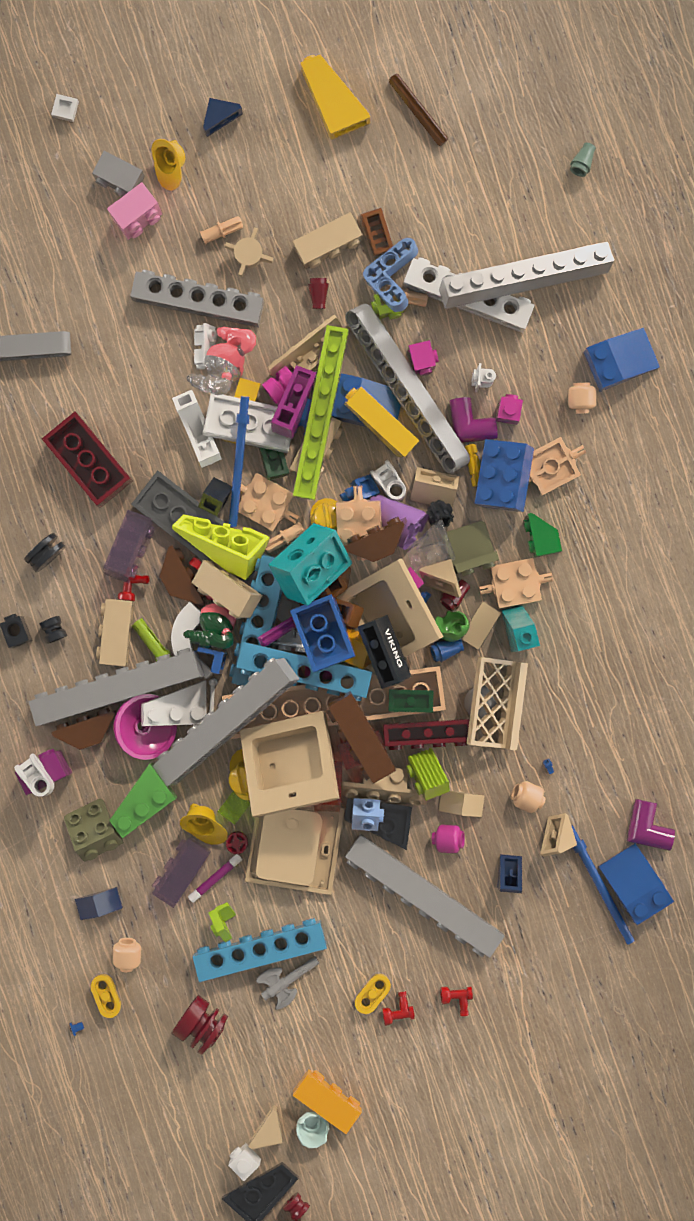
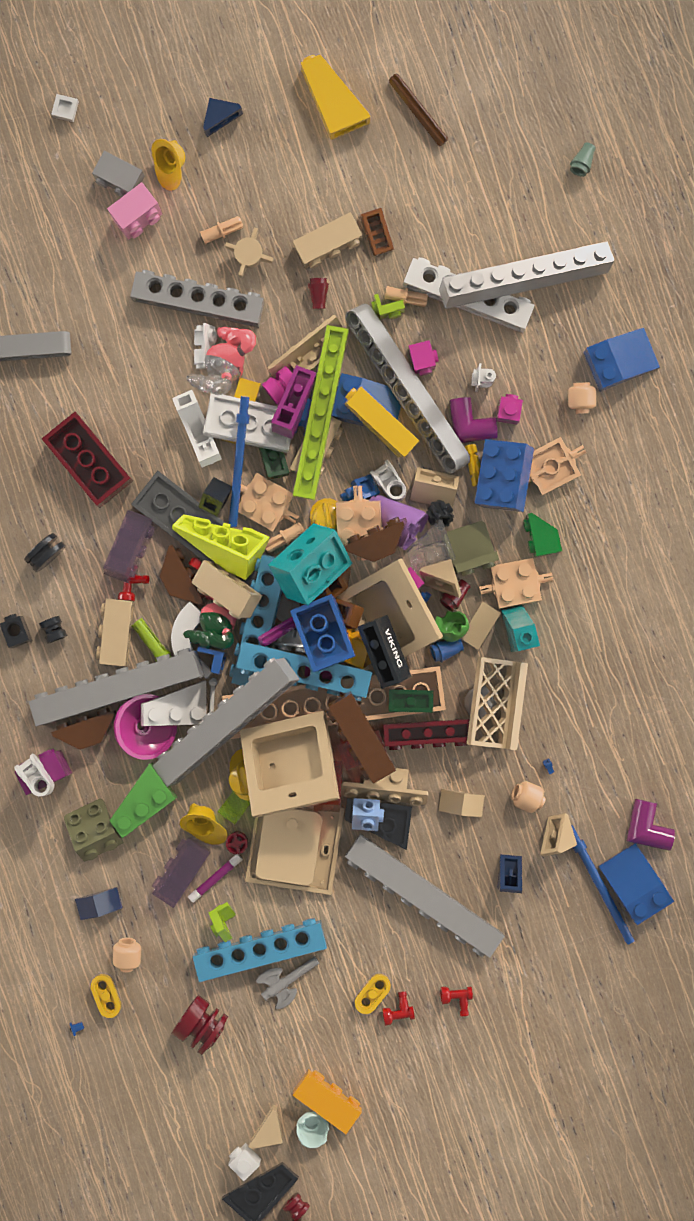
(383, 277): medium blue beam -> none
(428, 774): lime brick -> none
(448, 839): dark pink head -> none

